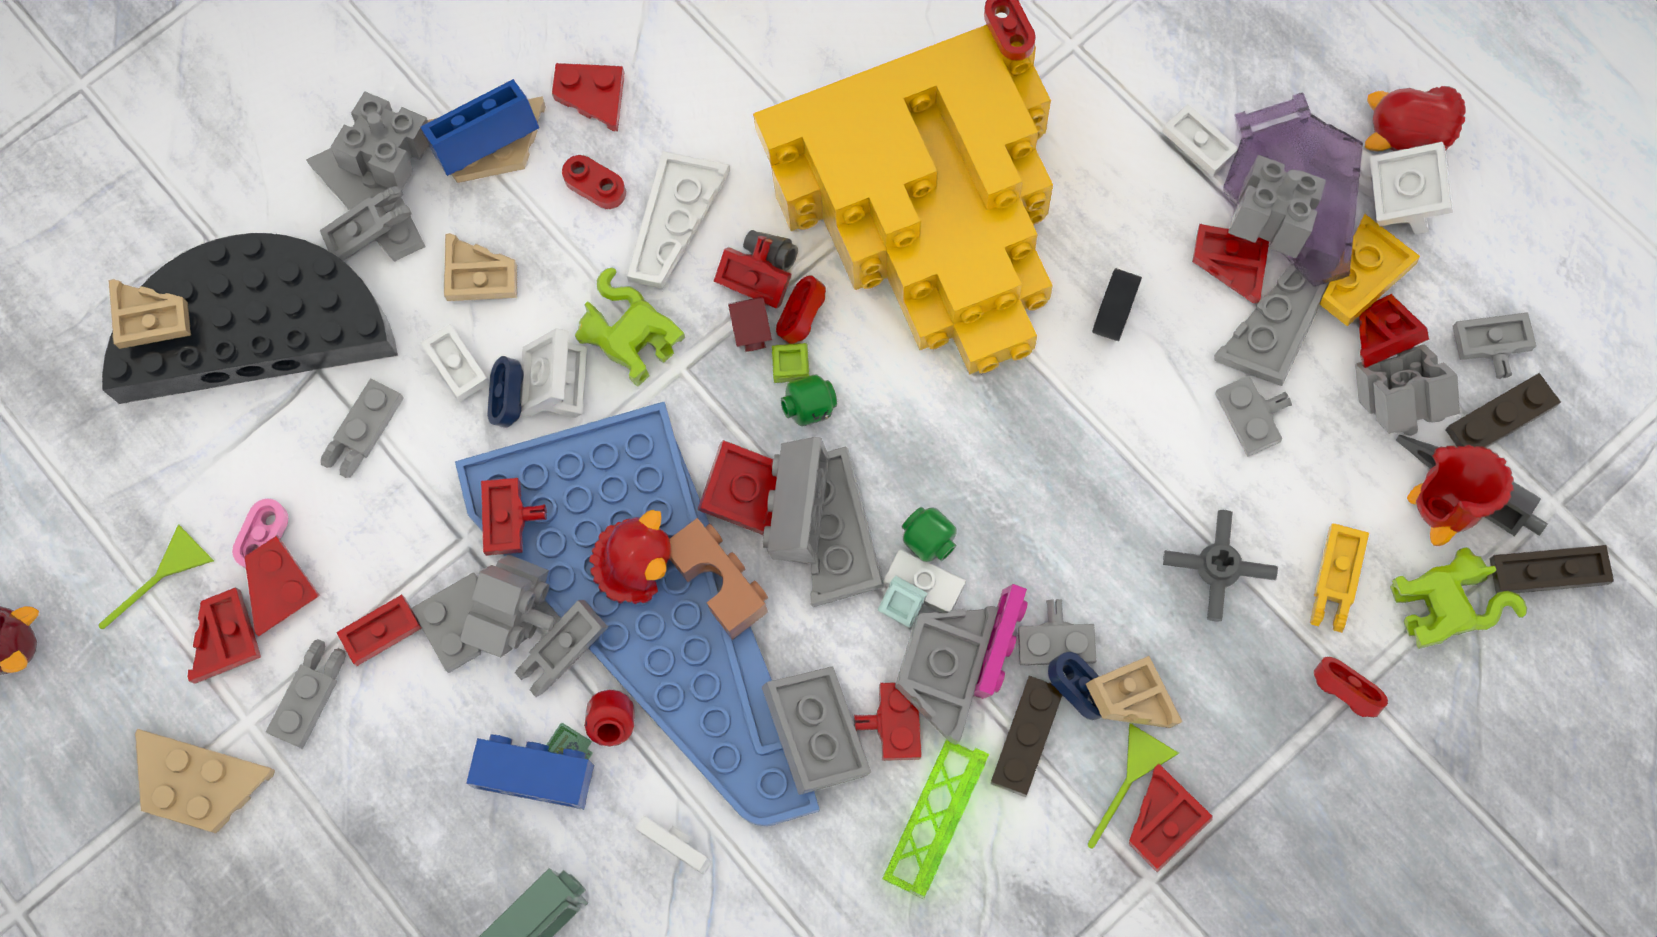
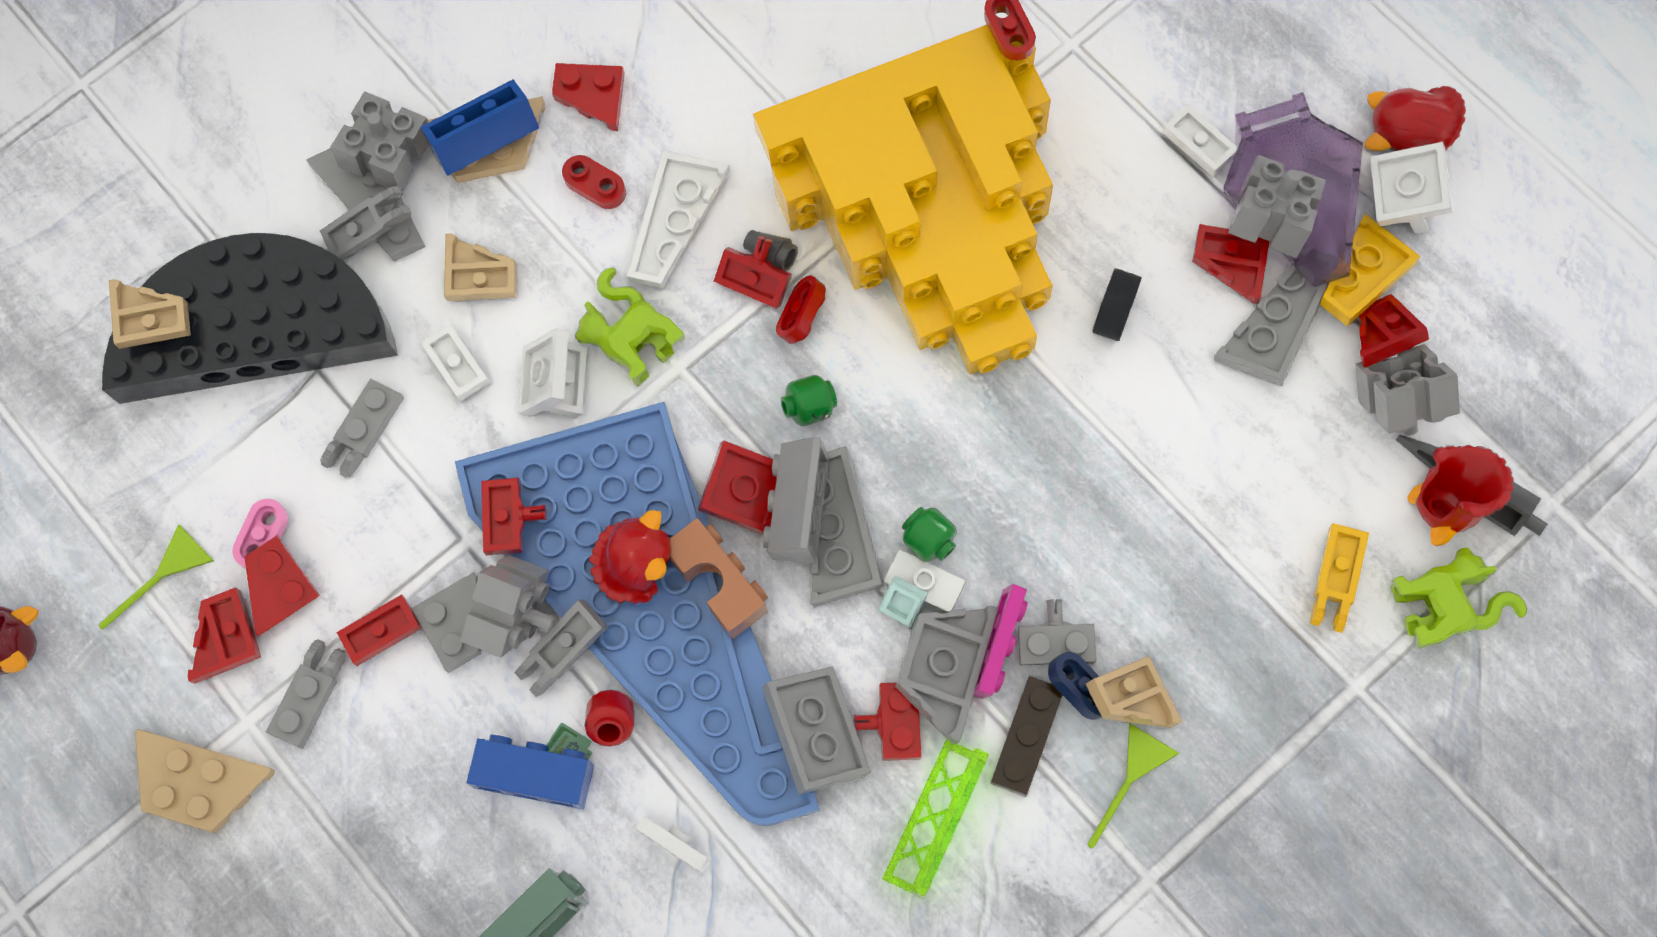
(504, 392): dark blue plate -> none
(750, 323): dark red brick -> none
(790, 362): lime tile -> none
(1166, 820): red wing -> none
(1208, 570): dark grey bar -> none
(1251, 414): light grey plate -> none
(1351, 687): red plate -> none
(1495, 339): light grey plate -> none
(1504, 414): dark brown plate -> none
(1552, 569): dark brown plate -> none

